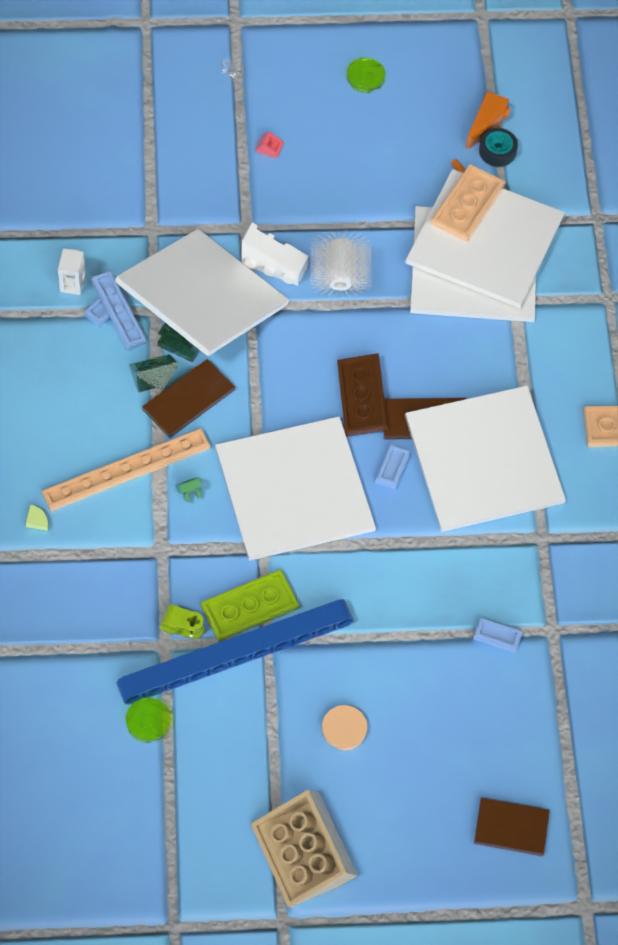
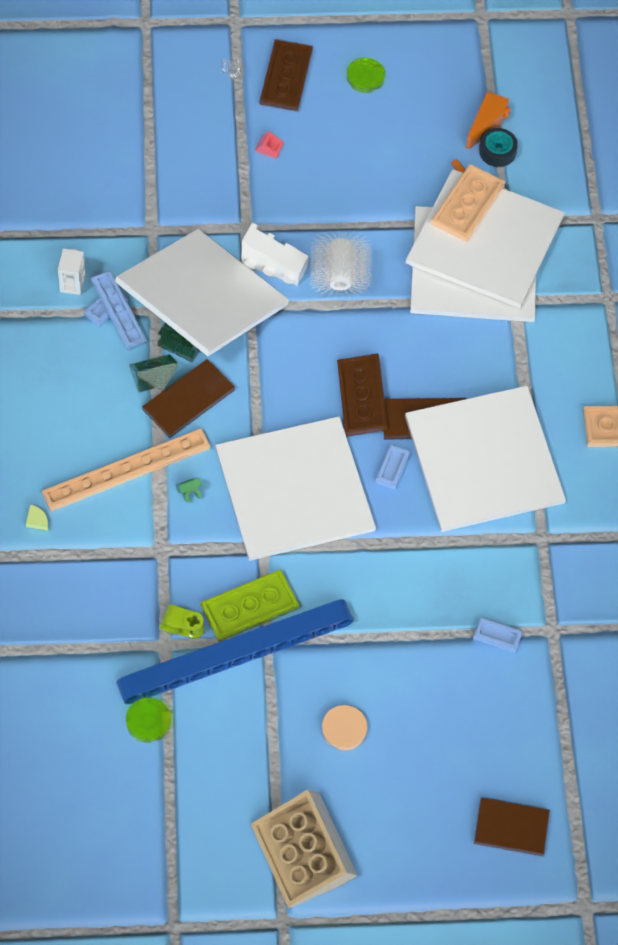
(286, 75): none -> reddish brown tile

